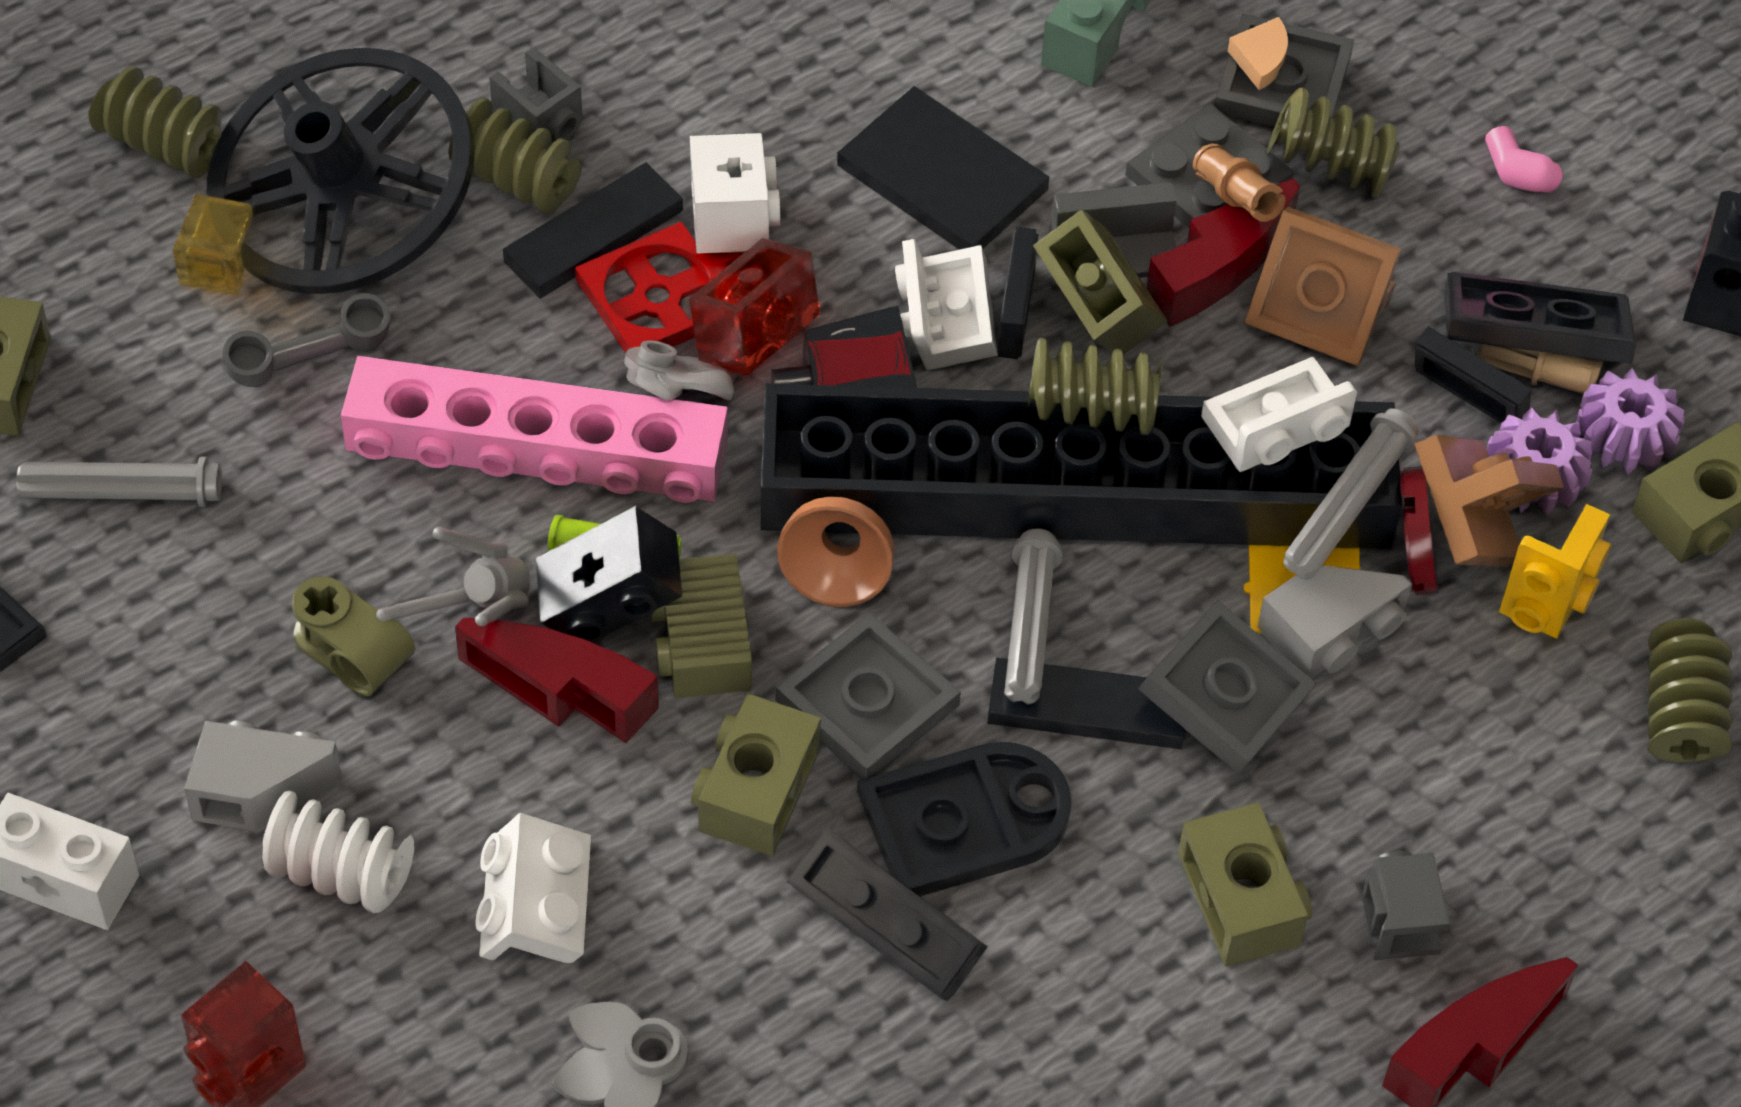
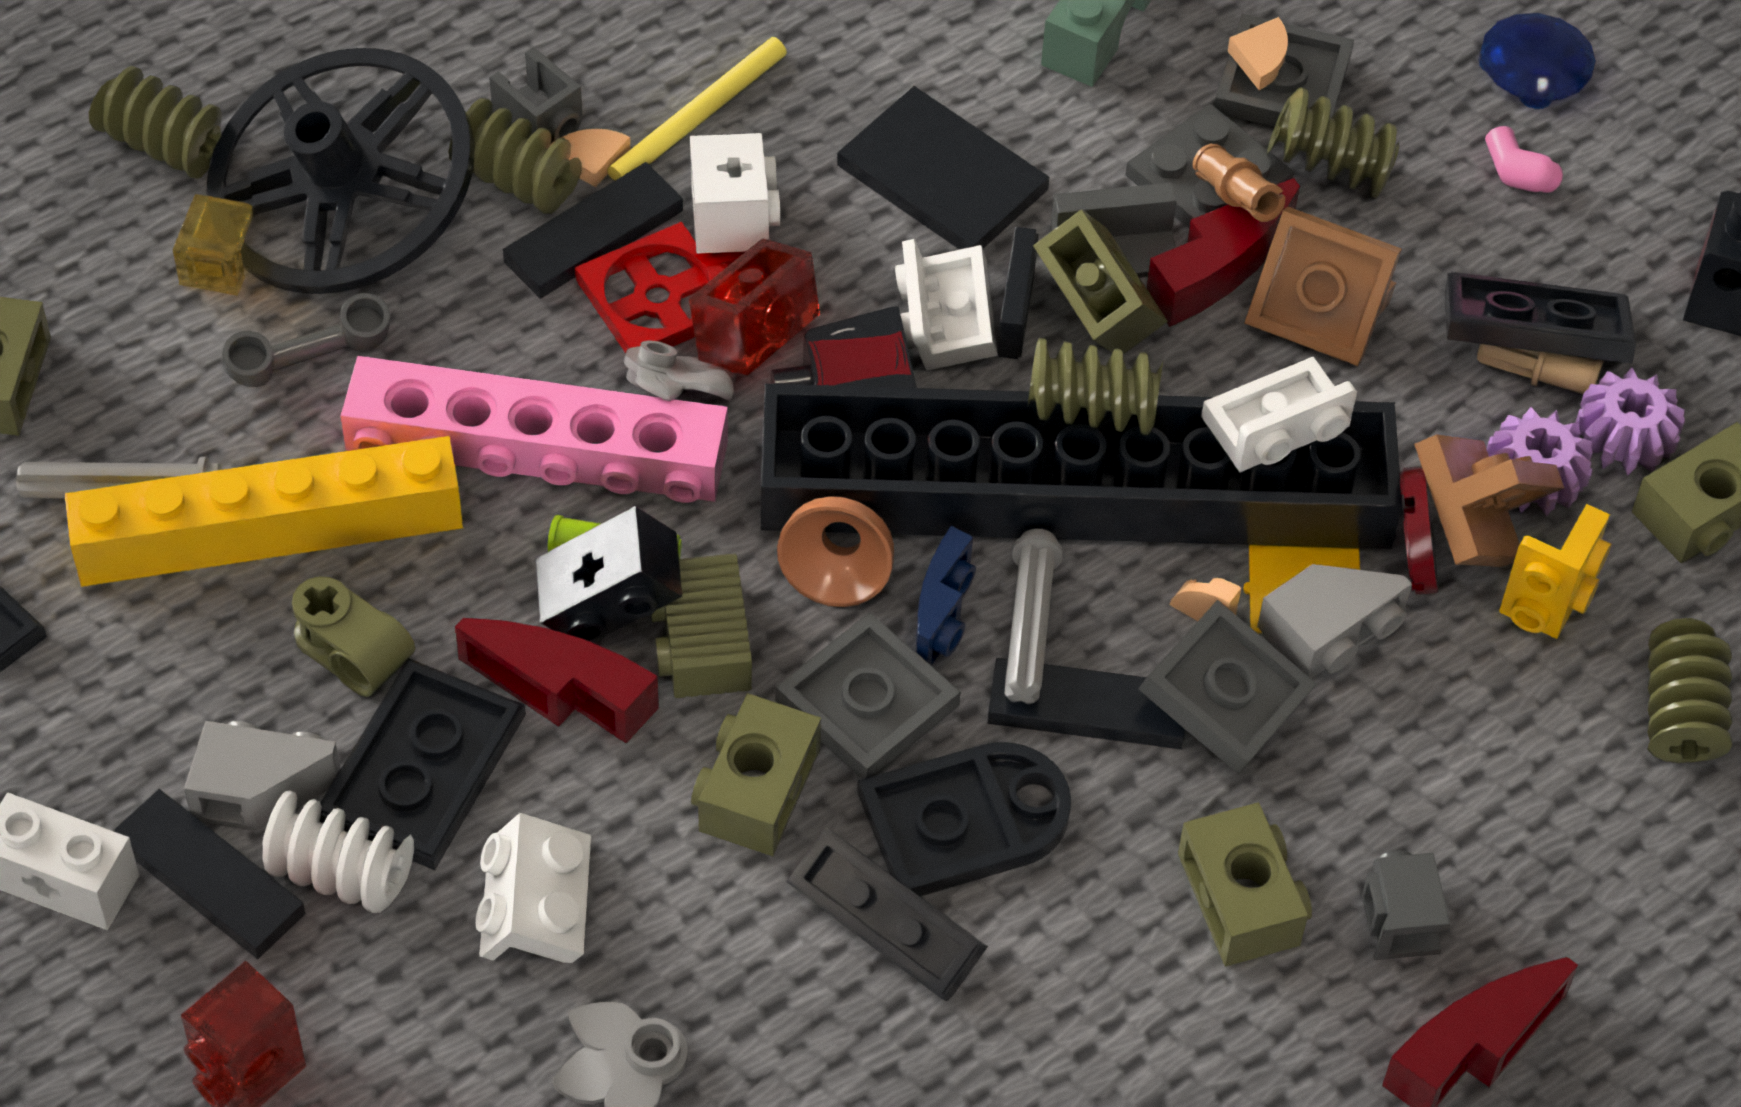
(210, 874): none -> black tile
(263, 511): none -> yellow brick
(424, 759): none -> black tile
(492, 582): light grey plant -> none
(597, 151): none -> light nougat tile
(700, 108): none -> light yellow bar
(941, 596): none -> dark blue slope
(1198, 597): none -> light nougat tile
(1390, 437): light grey axle -> none
(1470, 377): black tile -> none
(1537, 58): none -> clear blue dish

